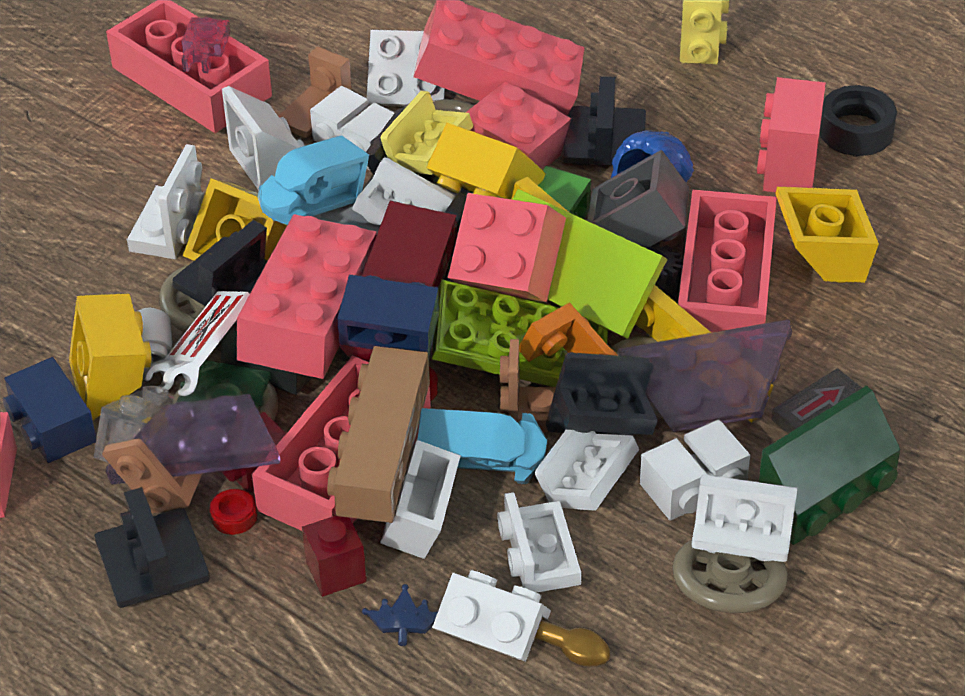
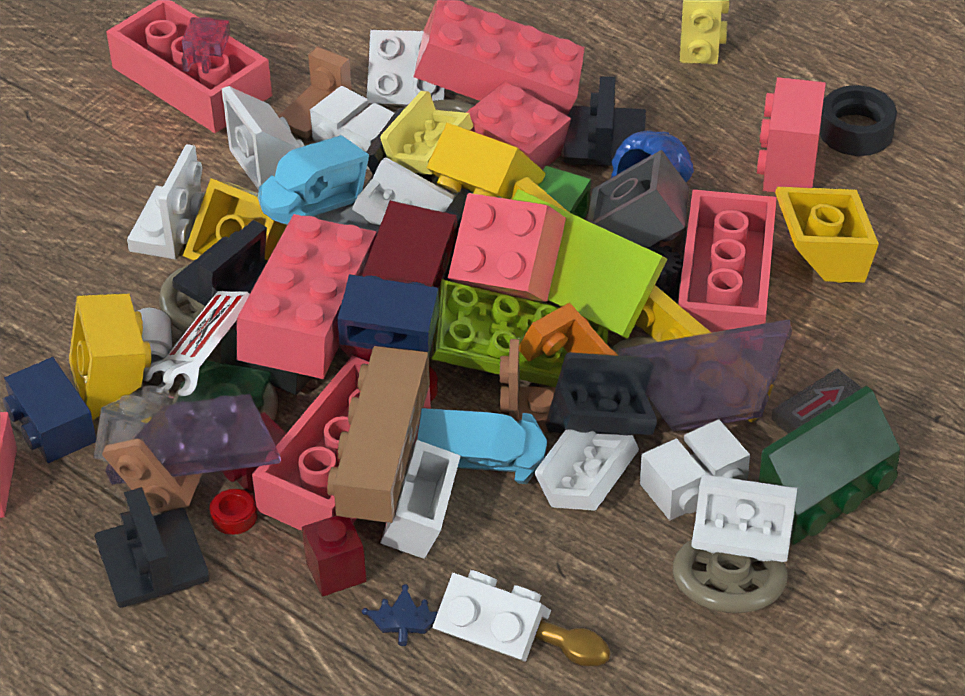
(540, 545): white bracket -> none

